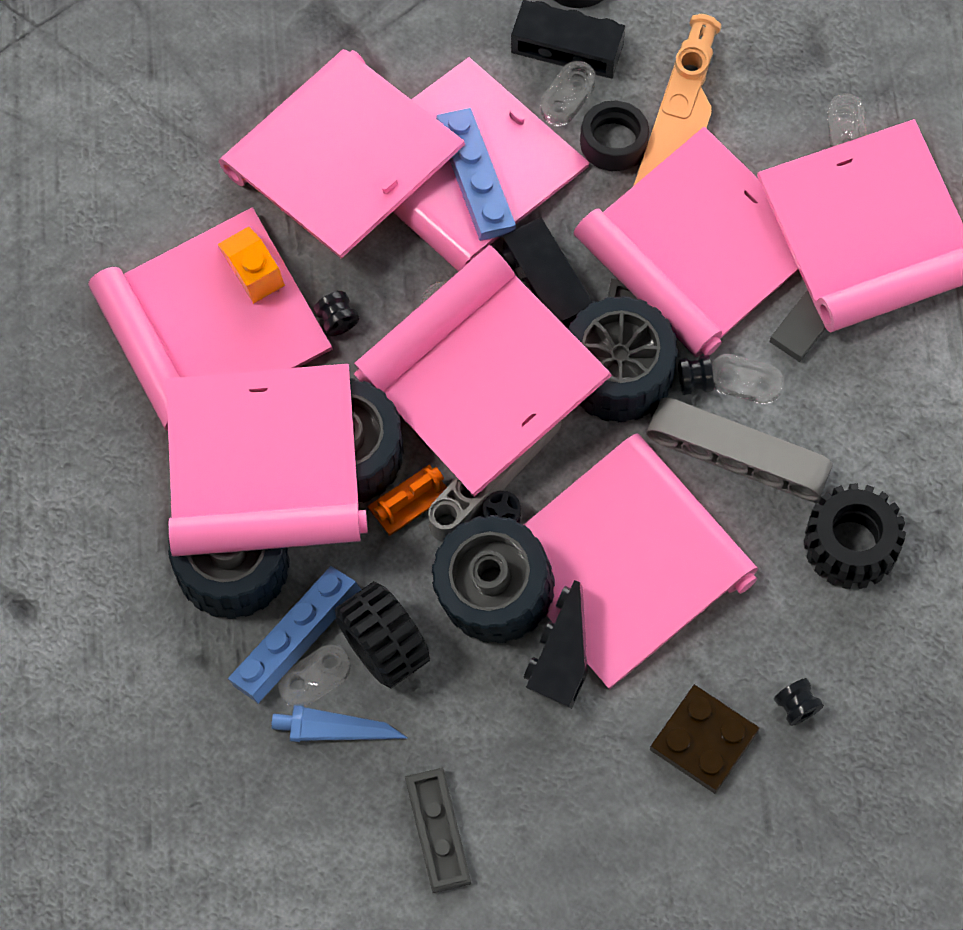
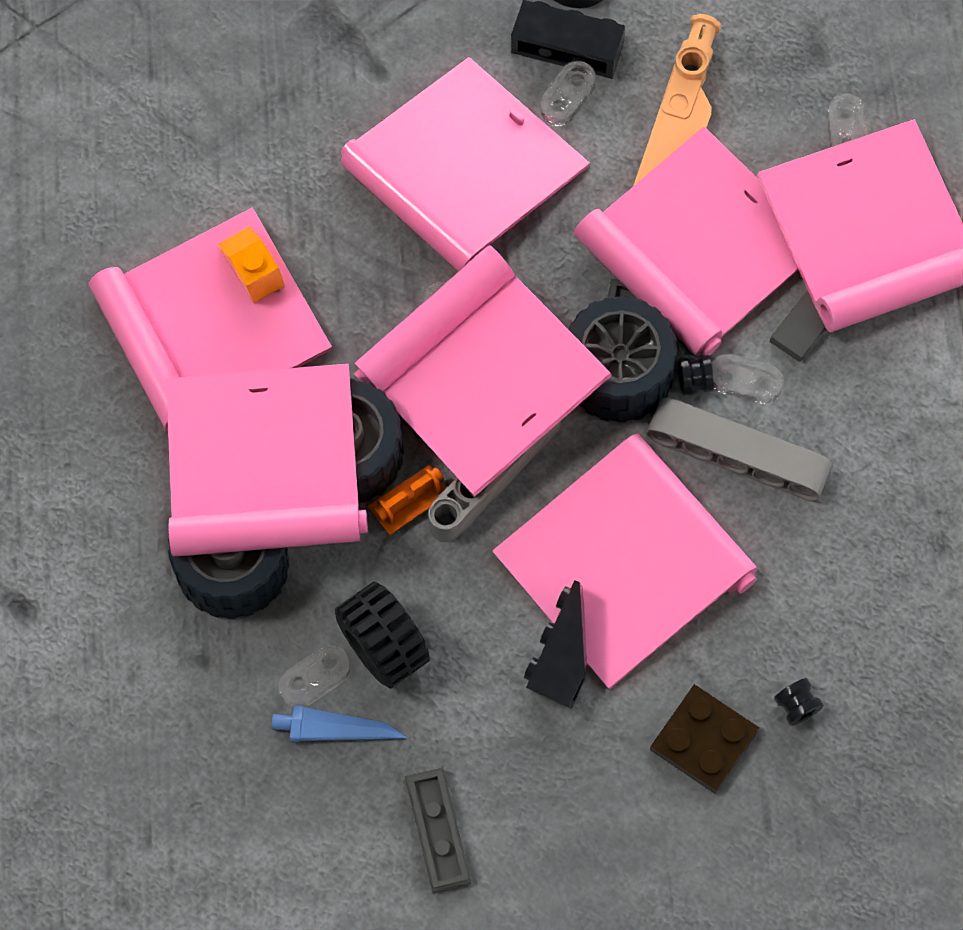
(293, 635): medium blue plate -> none
(336, 313): black wheel -> none
(342, 152): bright pink door -> none
(478, 177): medium blue plate -> none
(493, 579): wheel -> none
(502, 504): black wheel -> none
(545, 270): black brick -> none
(610, 113): black tyre -> none
(862, 508): black tyre -> none

